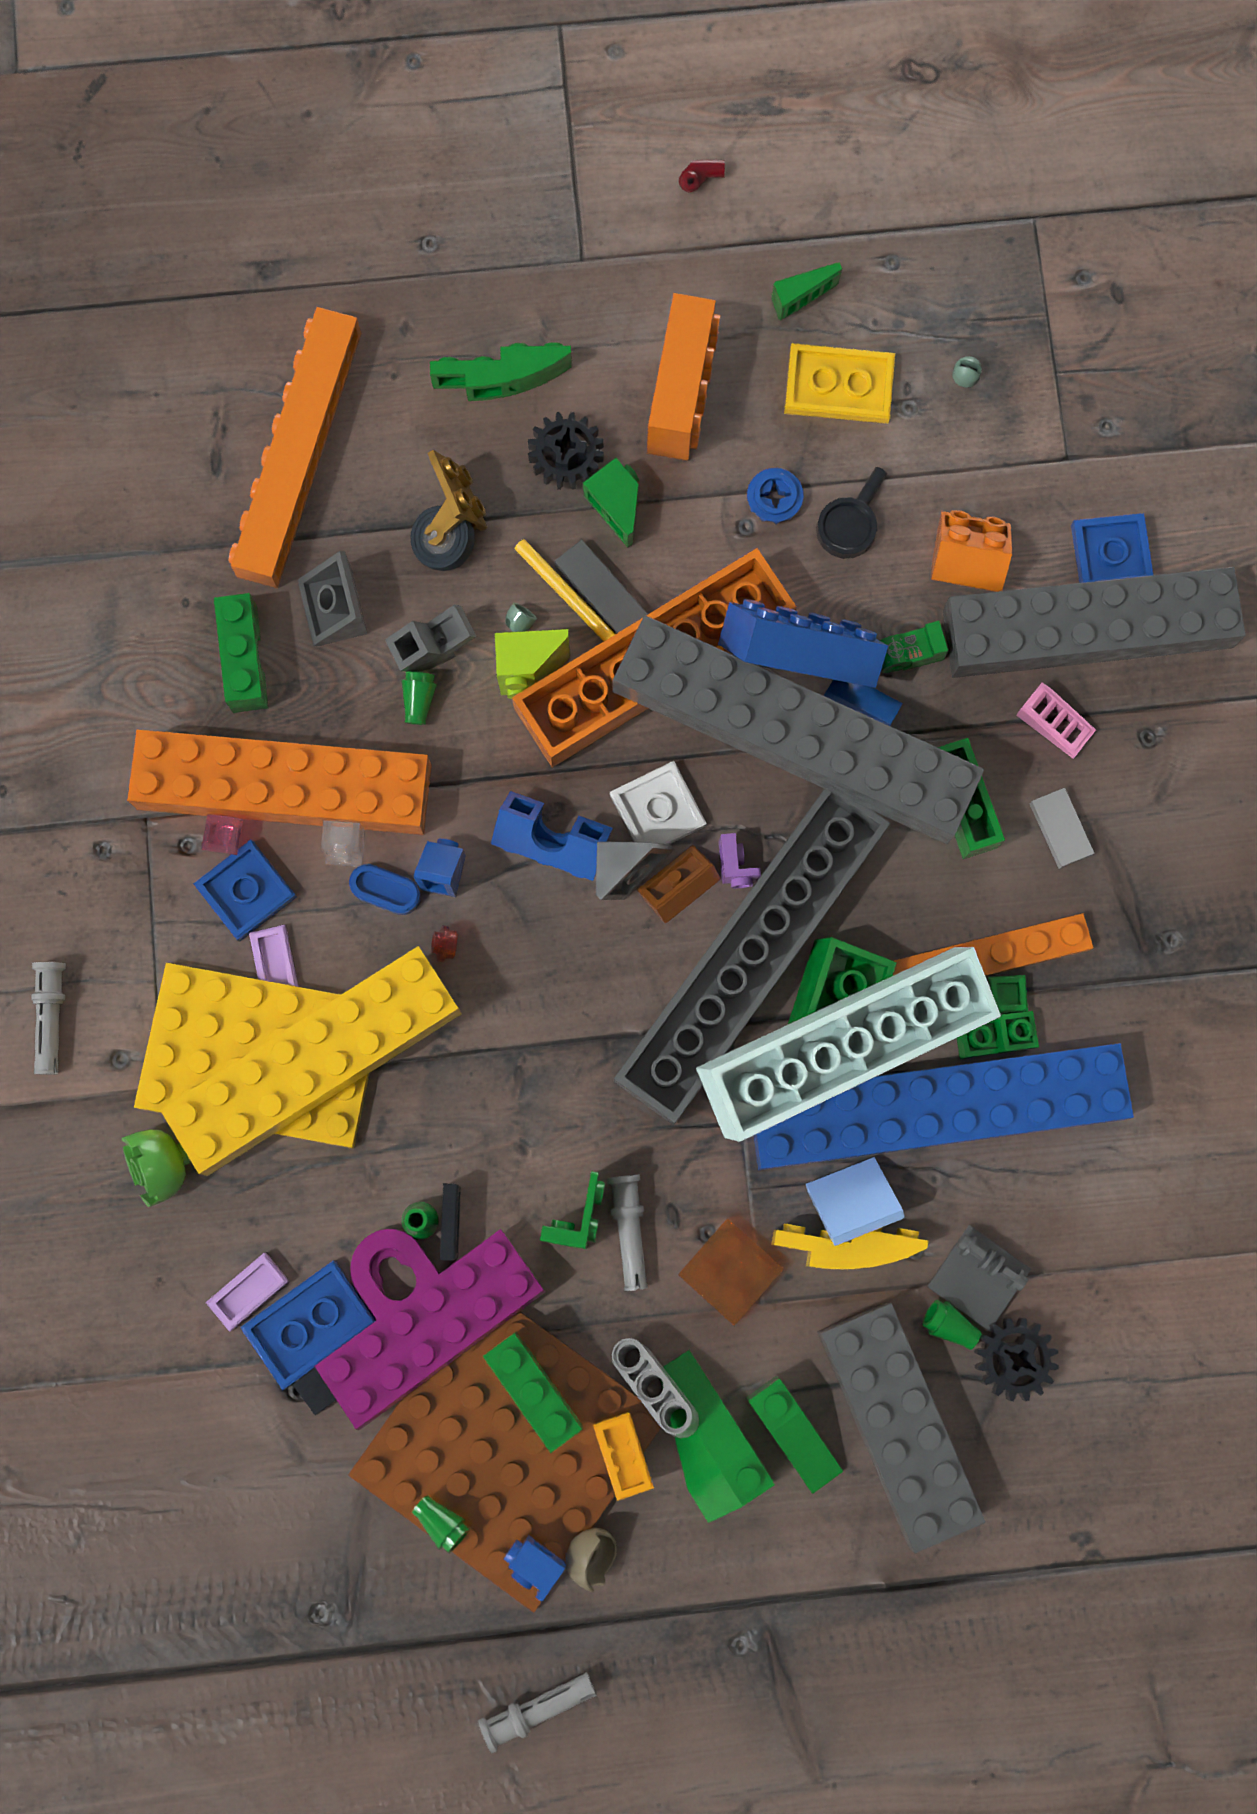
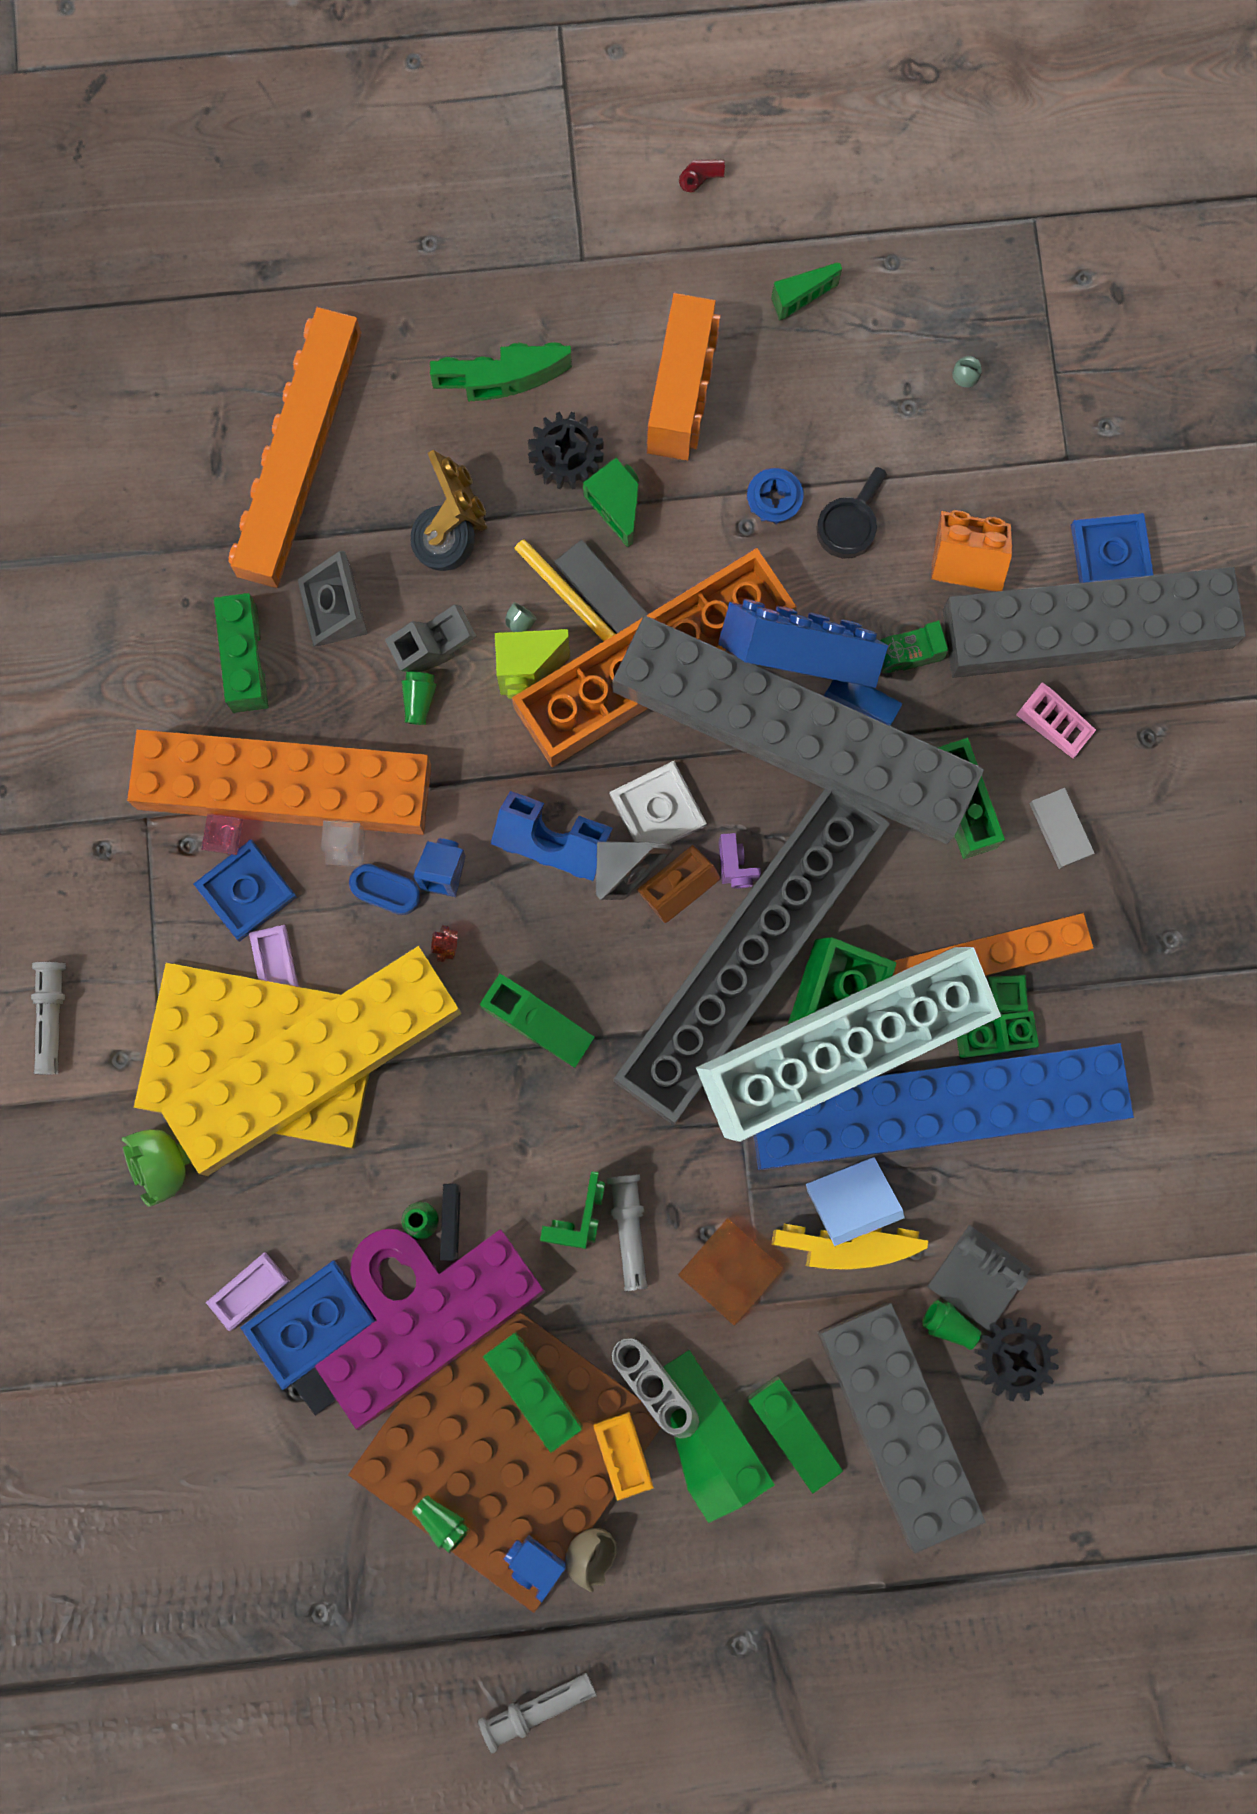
(536, 1020): none -> green slope
(839, 383): yellow tile -> none

